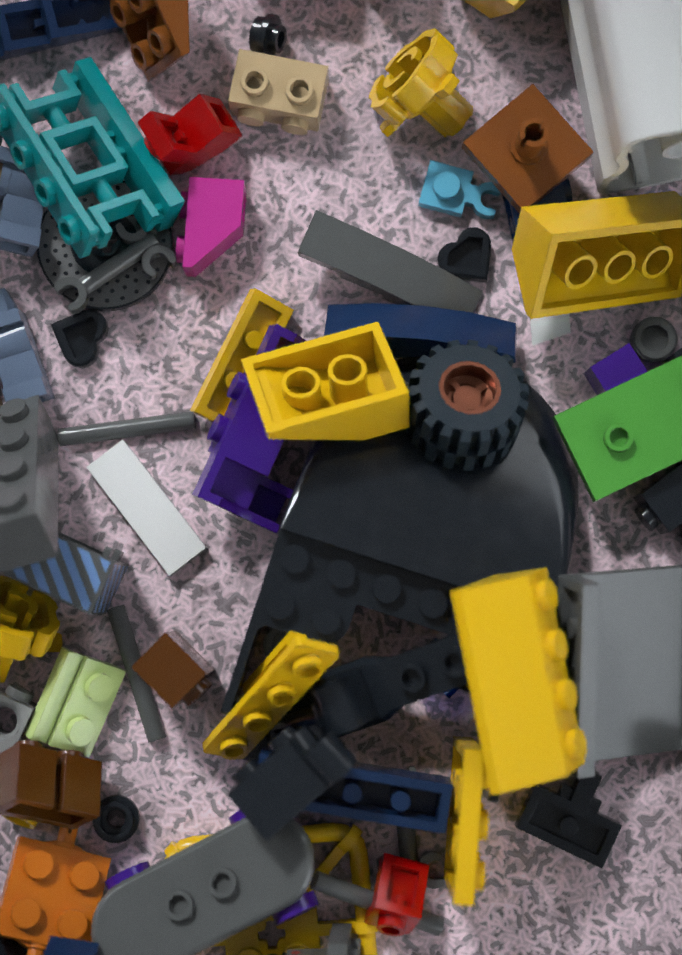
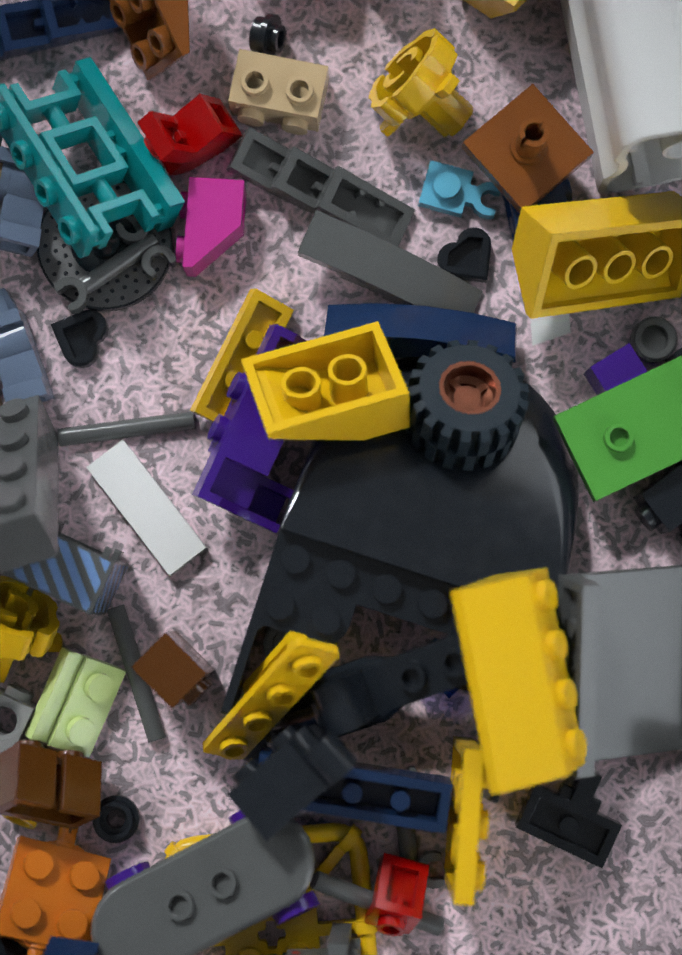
(319, 187): none -> dark grey slope

